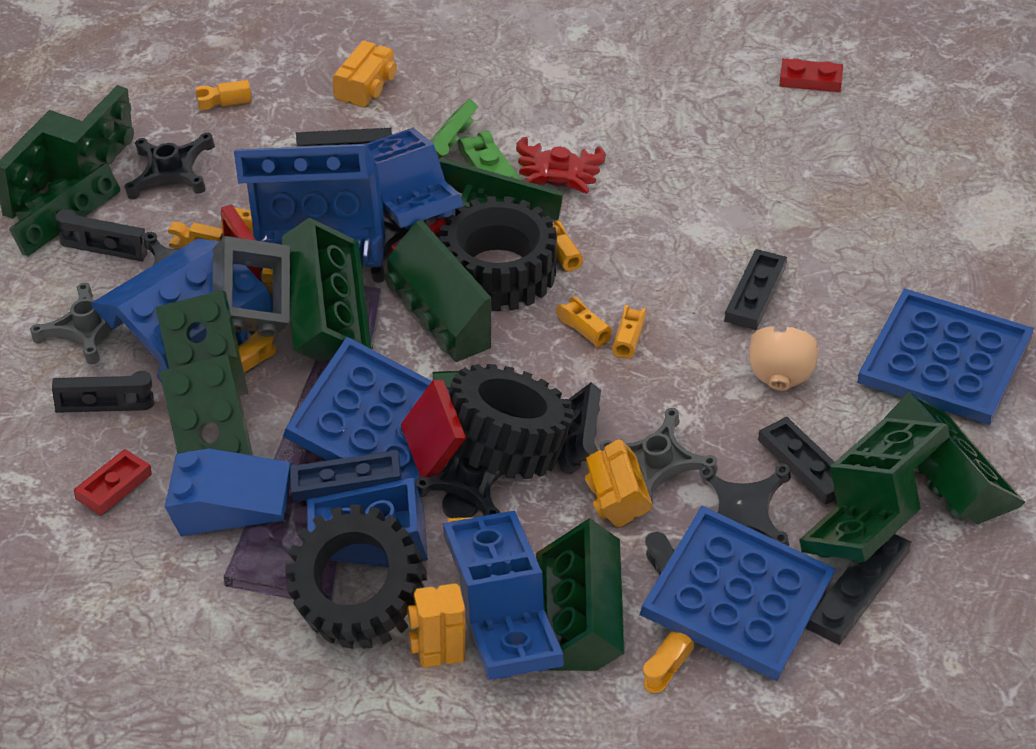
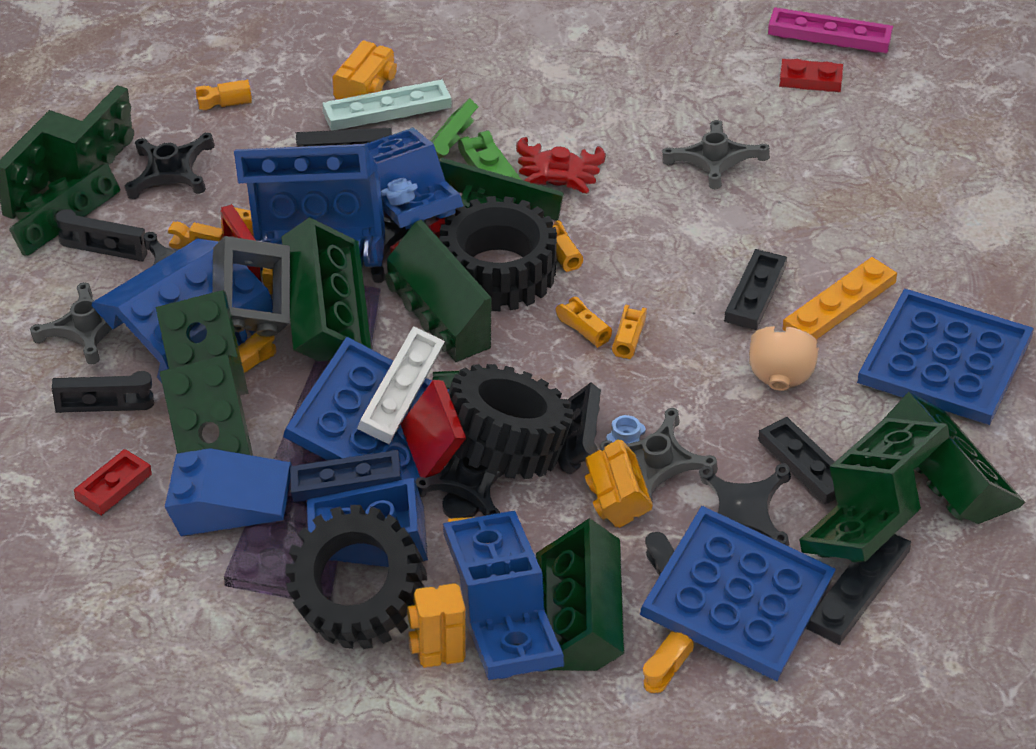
(386, 105): none -> light aqua plate
(400, 191): none -> light blue plate
(400, 385): none -> white plate
(626, 429): none -> light blue plate
(715, 153): none -> dark grey piece
(830, 30): none -> dark pink plate
(842, 298): none -> light orange plate

